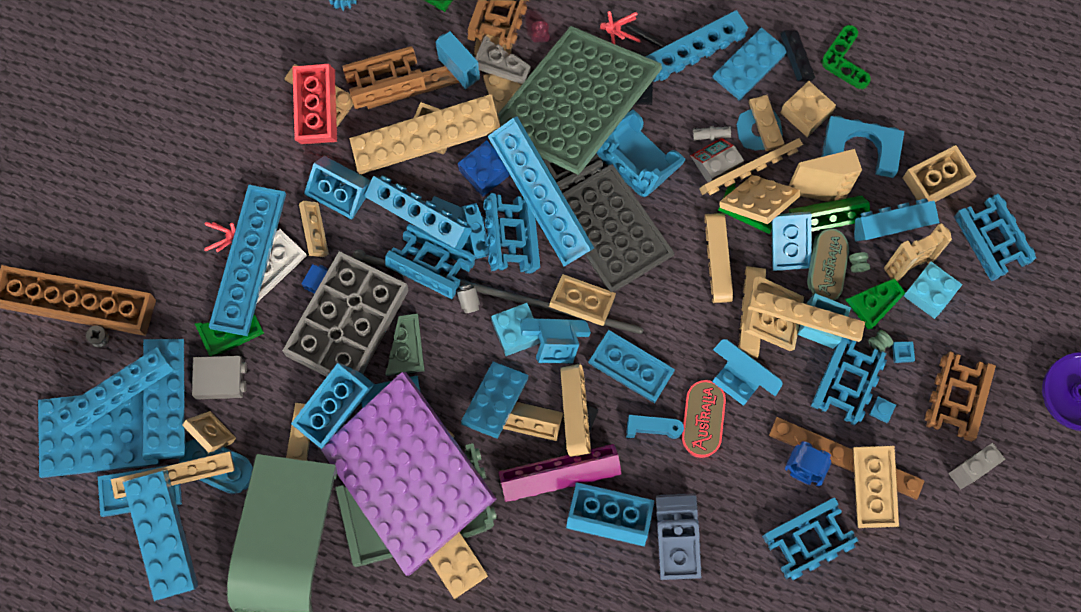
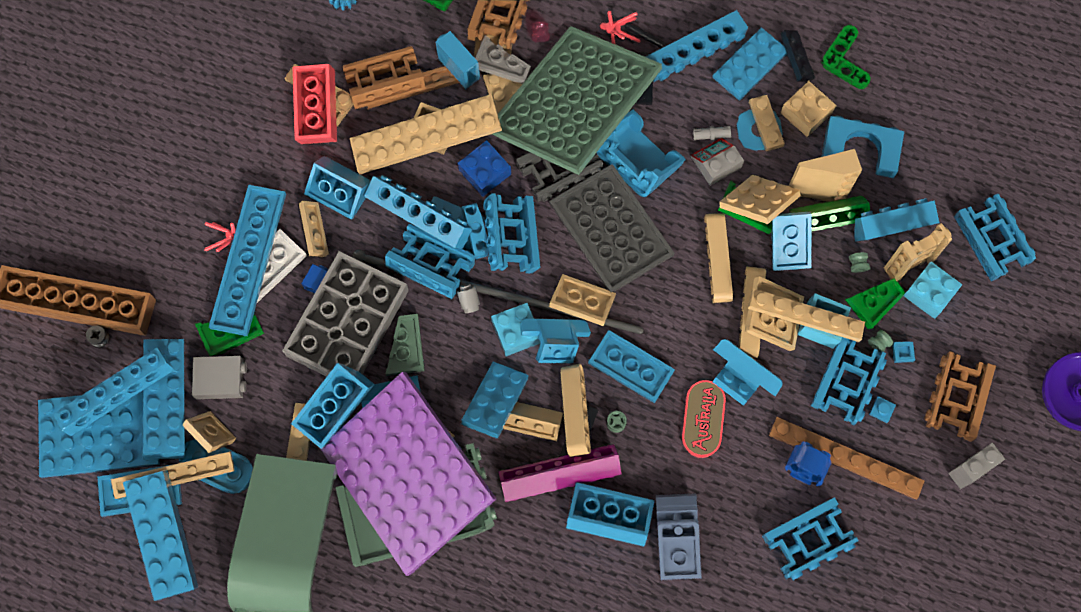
(457, 566): tan plate -> none
(540, 191): dark azure plate -> none
(618, 418): none -> sand green wheel
(642, 424): dark azure leg -> none
(745, 170): tan plate -> none
(828, 264): tile -> none
(875, 486): tan plate -> none
(939, 175): tan brick -> none

